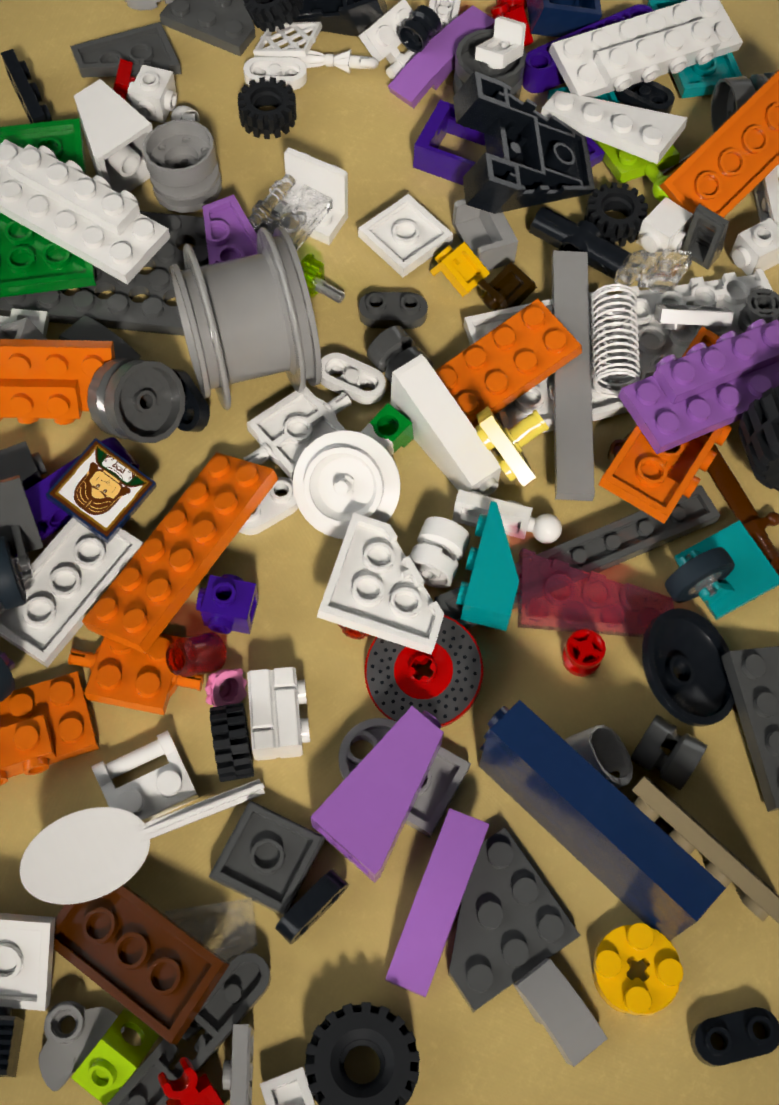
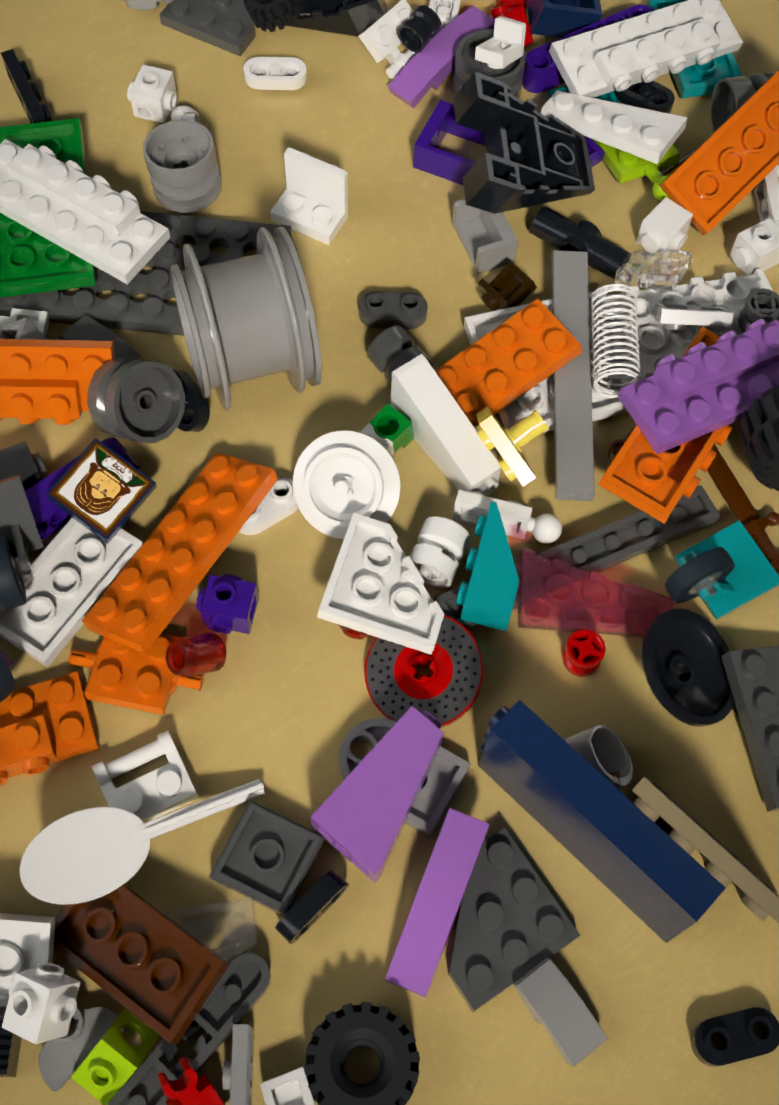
(41, 1003): none -> white brick
(113, 136): white slope -> none
(123, 78): red plate -> none
(141, 46): dark grey wing -> none
(225, 687): bright pink animal -> none
(228, 231): medium lavender wing -> none
(231, 742): black tyre -> none
(267, 95): black tyre -> none
(276, 713): white brick -> none
(292, 425): white plate -> none
(293, 49): white window -> none
(301, 212): clear plate -> none
(315, 279): clear neon green piece -> none
(343, 61): white piece -> none
(353, 378): white plate -> none
(405, 235): white plate -> none
(460, 268): yellow bracket -> none
(617, 200): black tyre -> none
(662, 970): yellow plate -> none
(679, 763): dark grey wheel -> none
(705, 236): dark grey slope -> none

